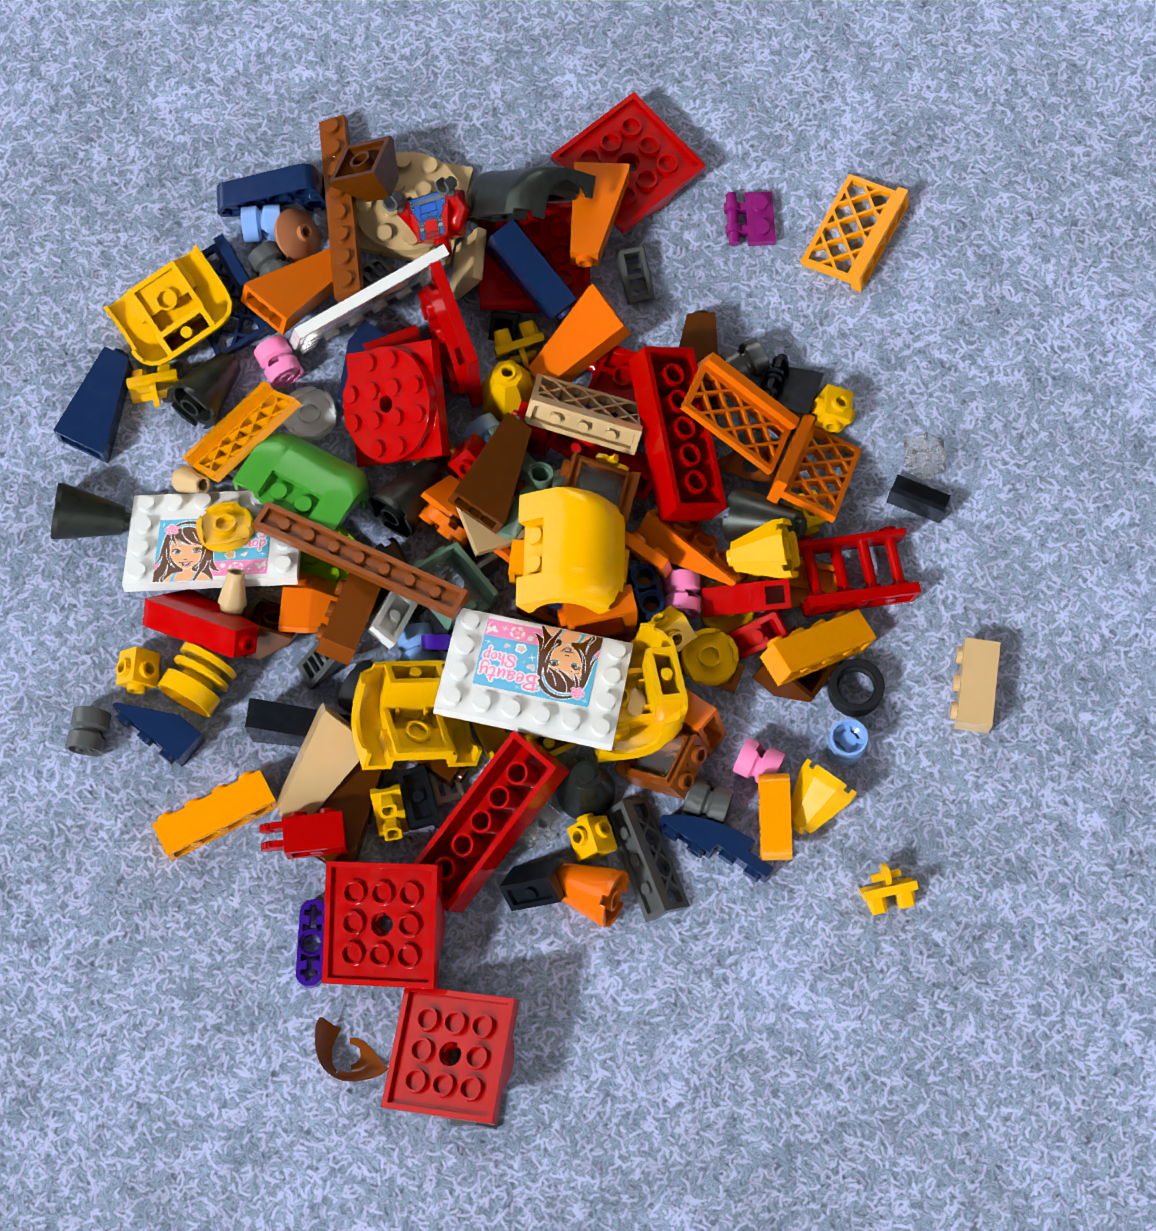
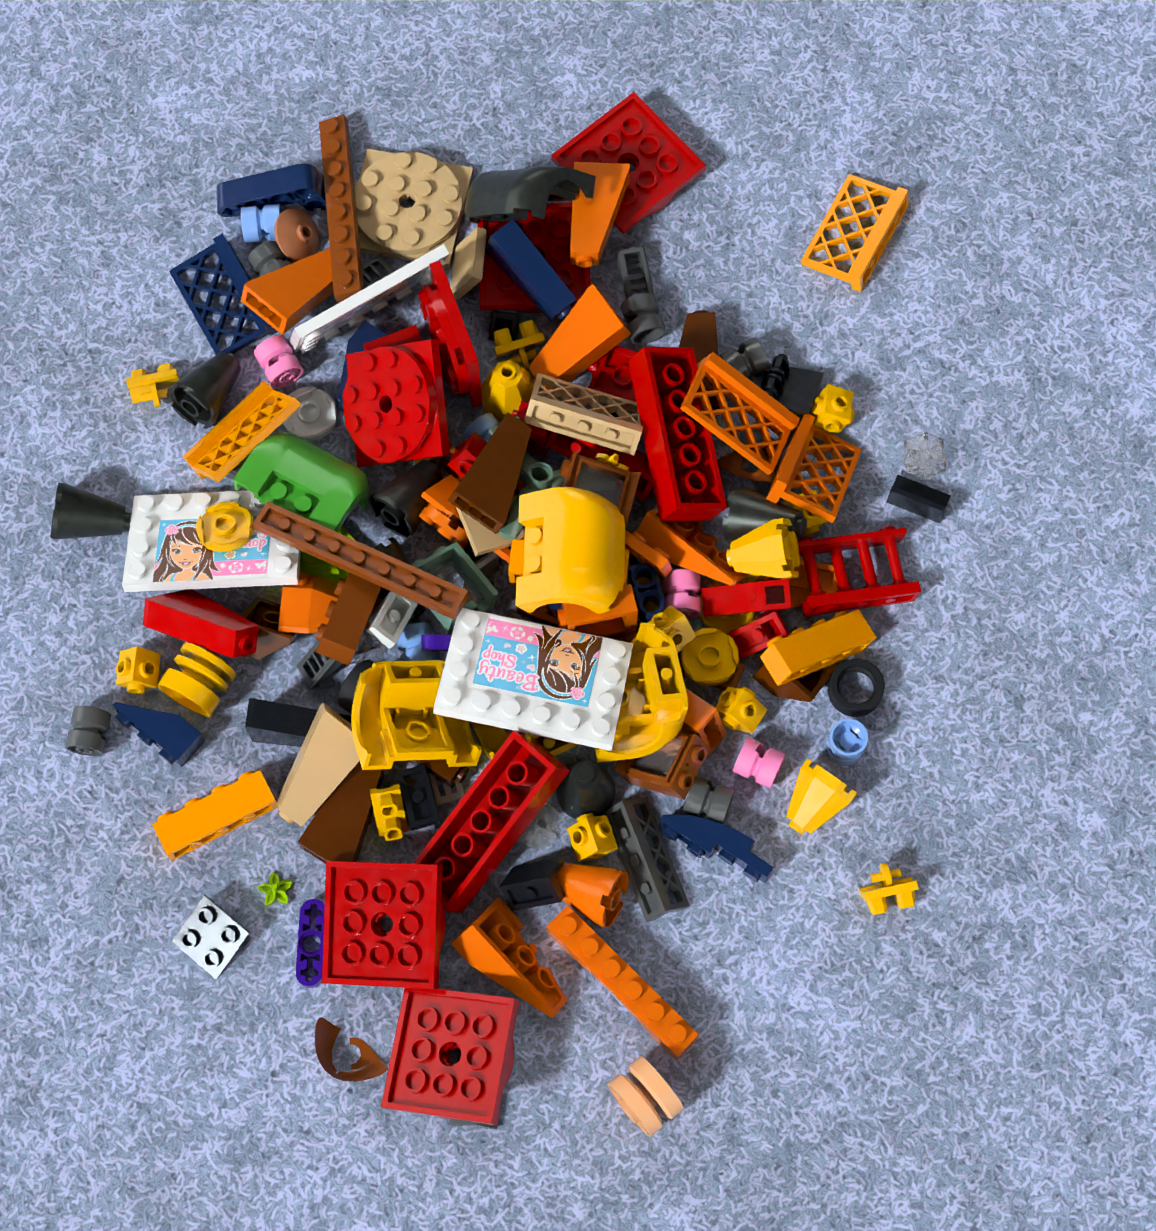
(97, 407): dark blue slope -> none
(172, 309): yellow piece -> none
(189, 481): tan cone -> none
(211, 936): none -> hinge
(233, 593): tan cone -> none
(275, 890): none -> lime plant
(308, 834): red hinge -> none
(367, 170): reddish brown slope -> none
(435, 216): torso -> none
(500, 952): none -> orange wedge
(623, 982): none -> orange arch
(643, 318): none -> dark grey wheel
(648, 1093): none -> light nougat wheel
(740, 709): none -> yellow brick
(759, 218): magenta plate -> none
(775, 816): light orange beam -> none
(975, 685): tan brick -> none

